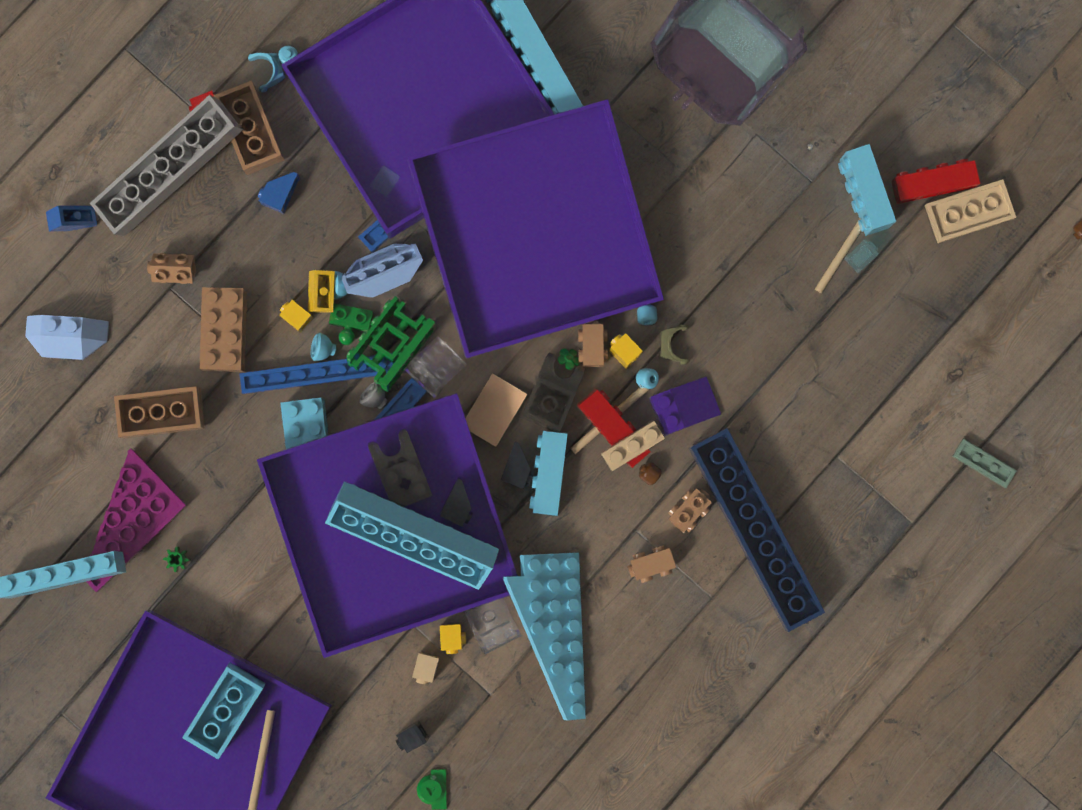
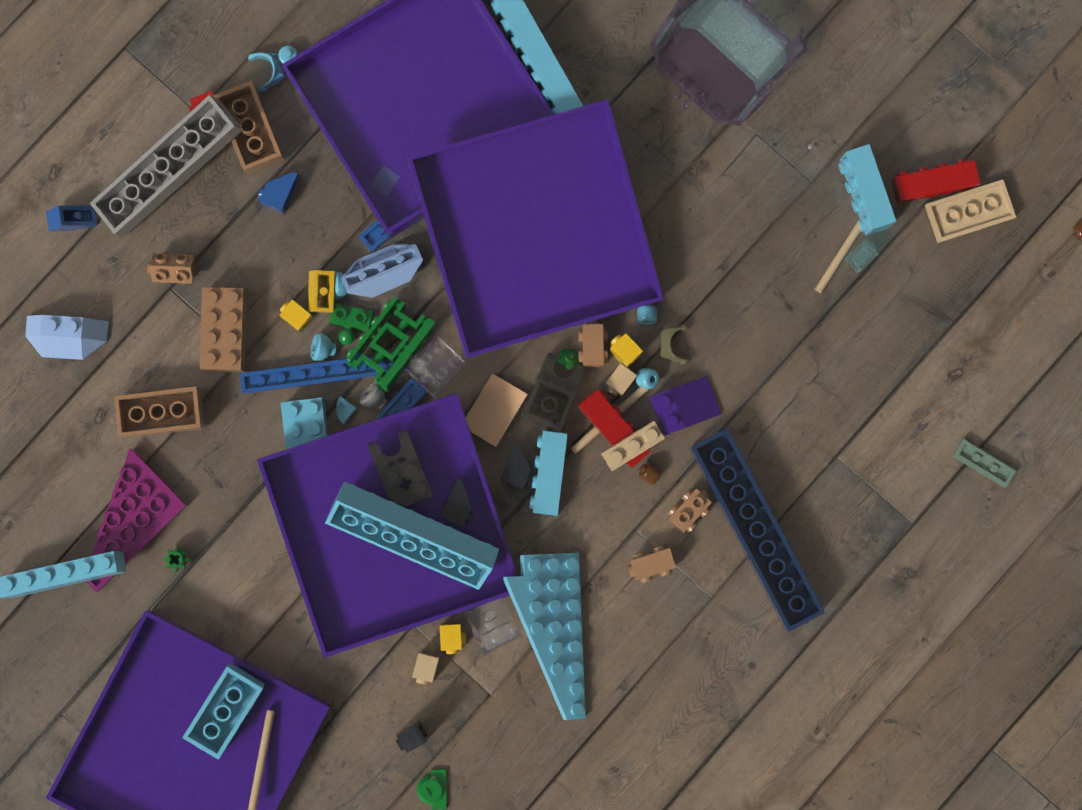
(344, 410): none -> medium azure tile
(620, 380): none -> tan brick

